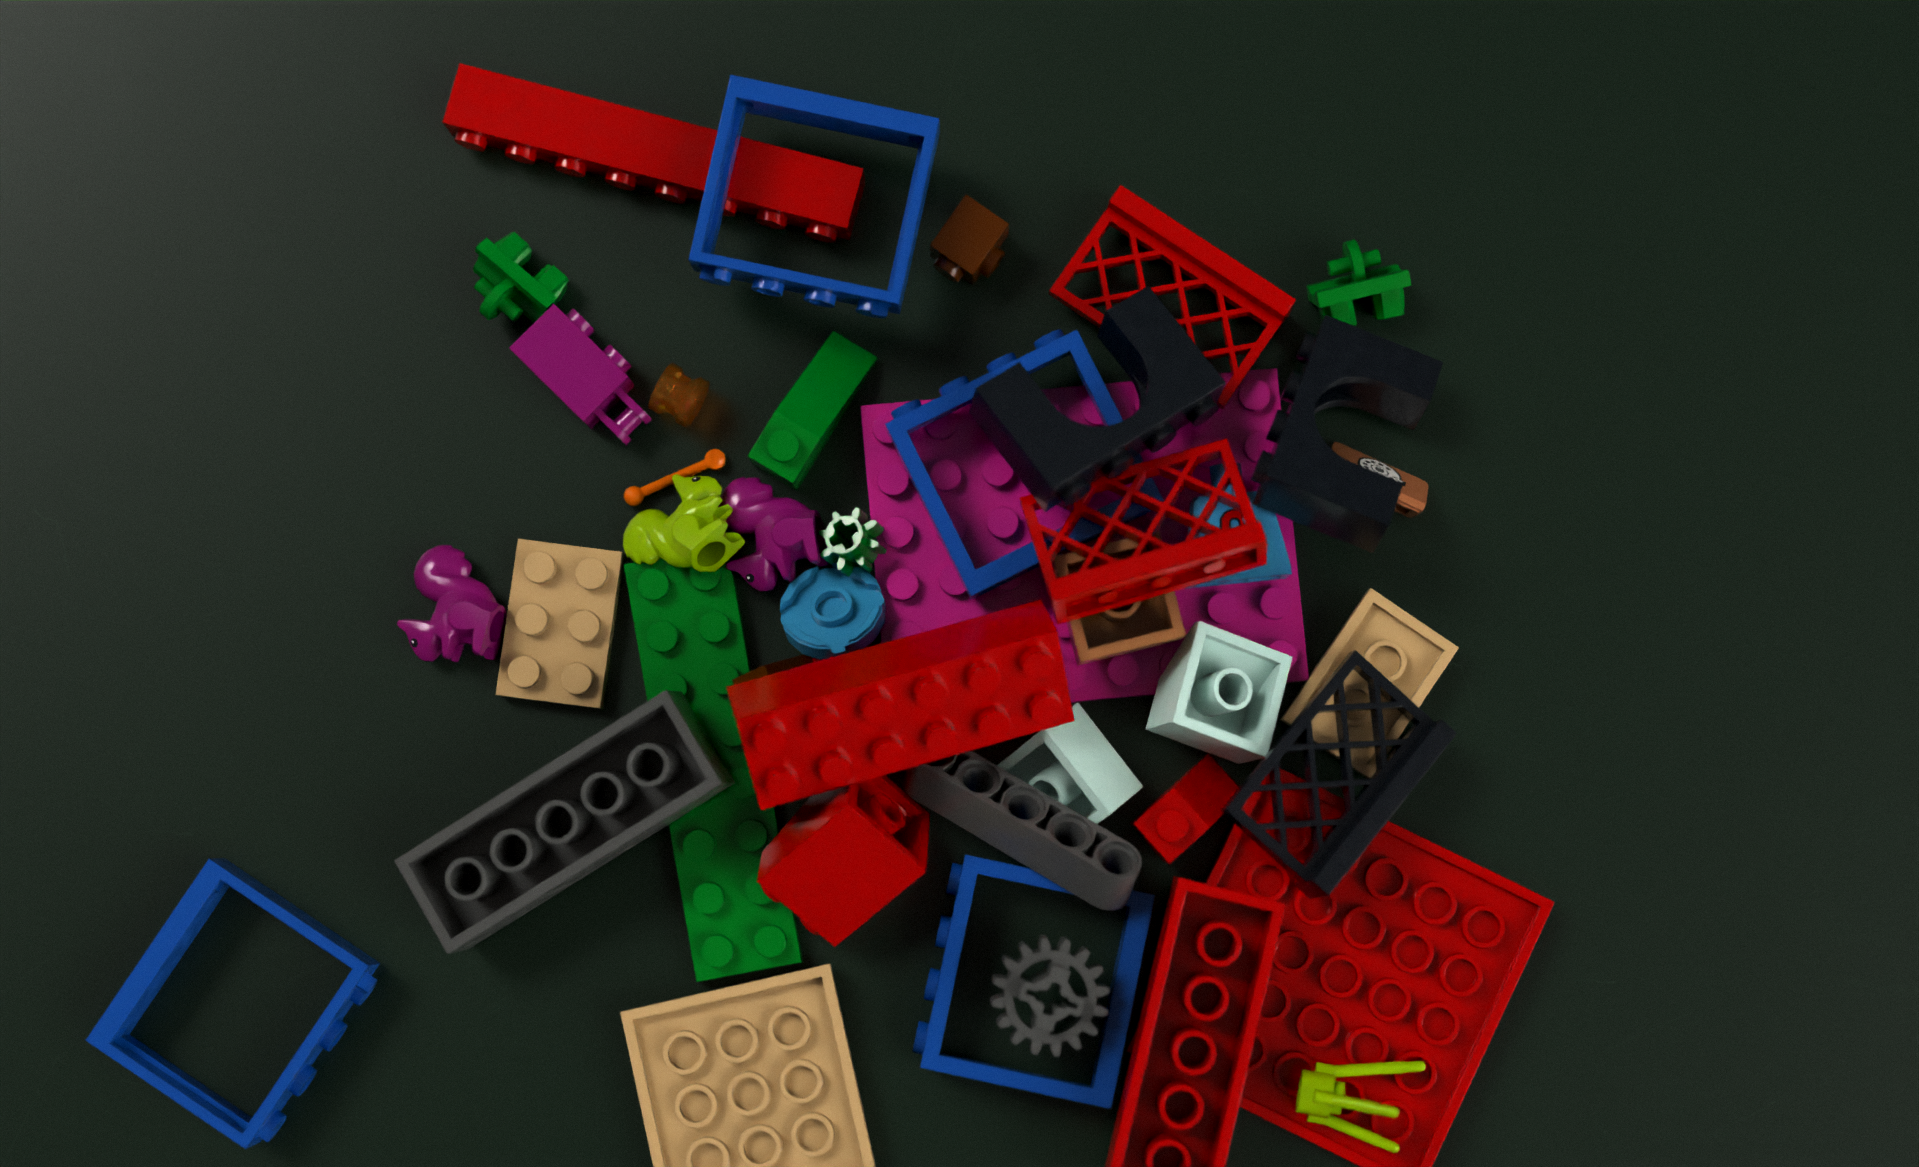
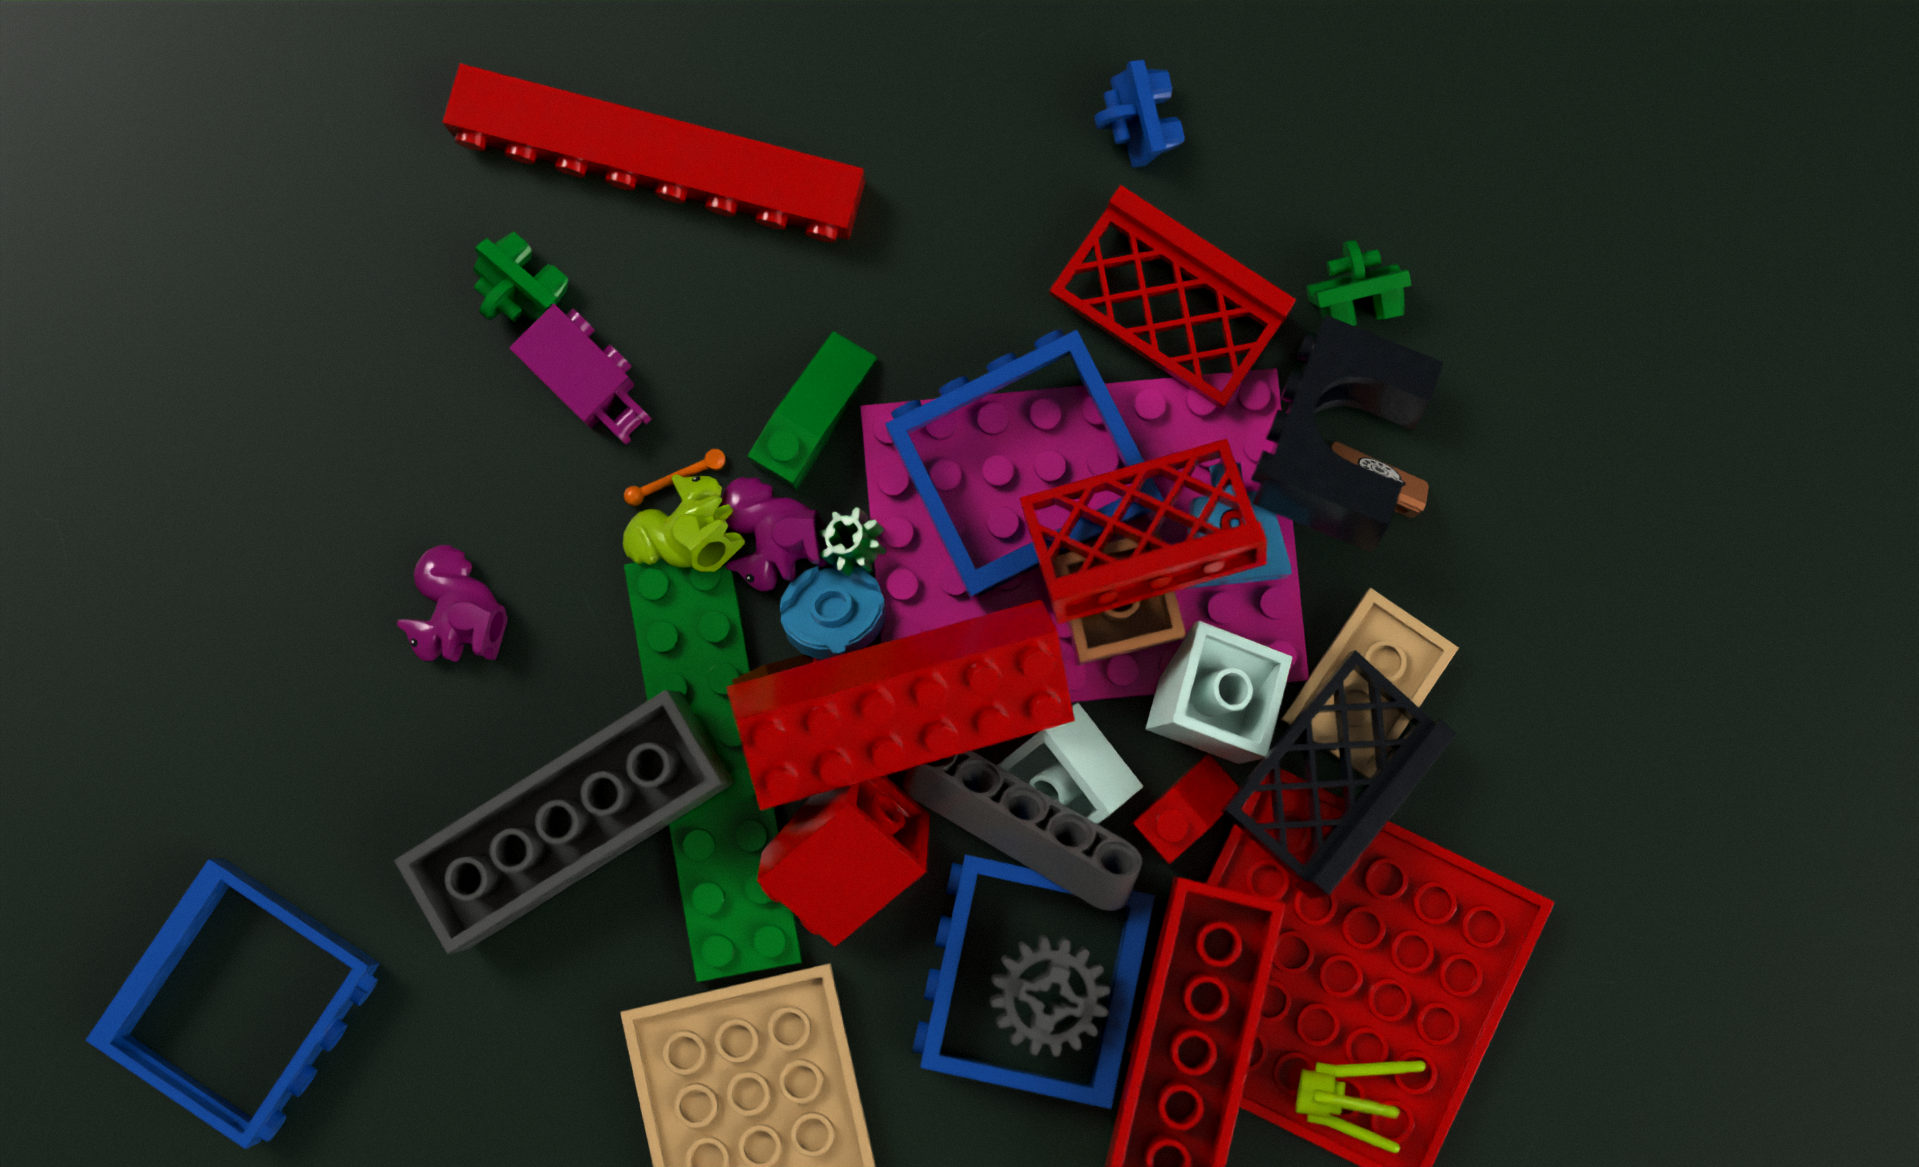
(560, 623): tan plate -> none
(679, 395): clear orange wheel -> none
(827, 113): blue window -> none
(969, 243): reddish brown brick -> none
(1063, 457): black arch -> none
(1134, 115): none -> blue hips

